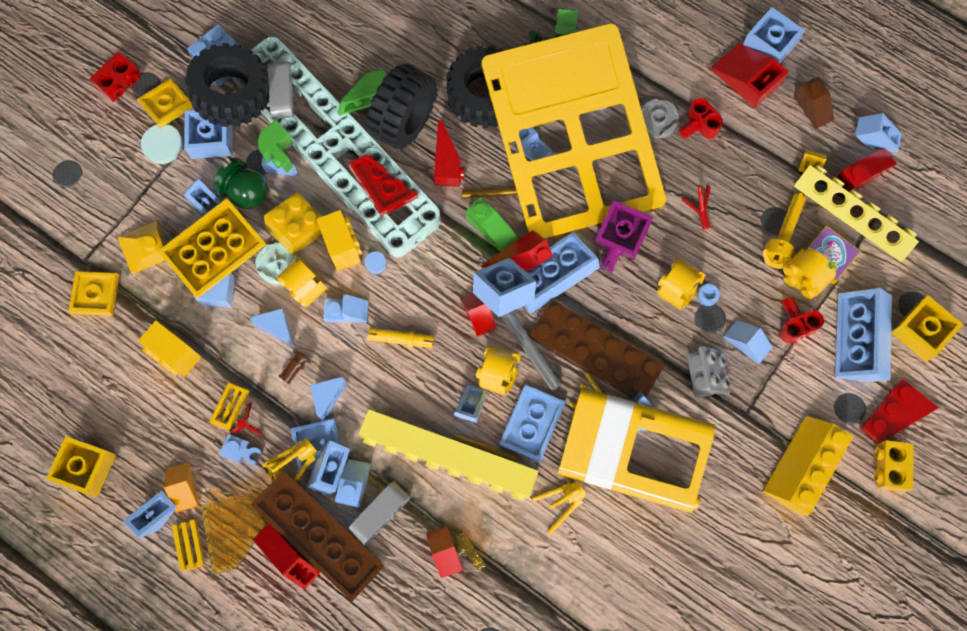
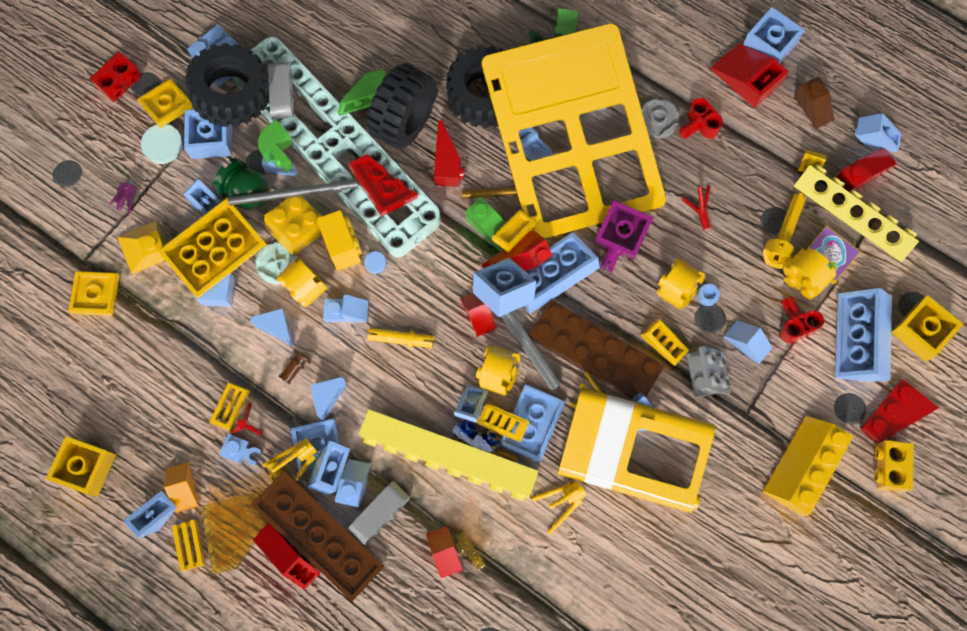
(124, 190): none -> flat silver piece
(168, 350): yellow brick -> none
(335, 186): none -> flat silver bar
(485, 440): none -> clear blue slope
(490, 416): none -> yellow slope
(513, 231): none -> yellow tile
(660, 347): none -> yellow slope

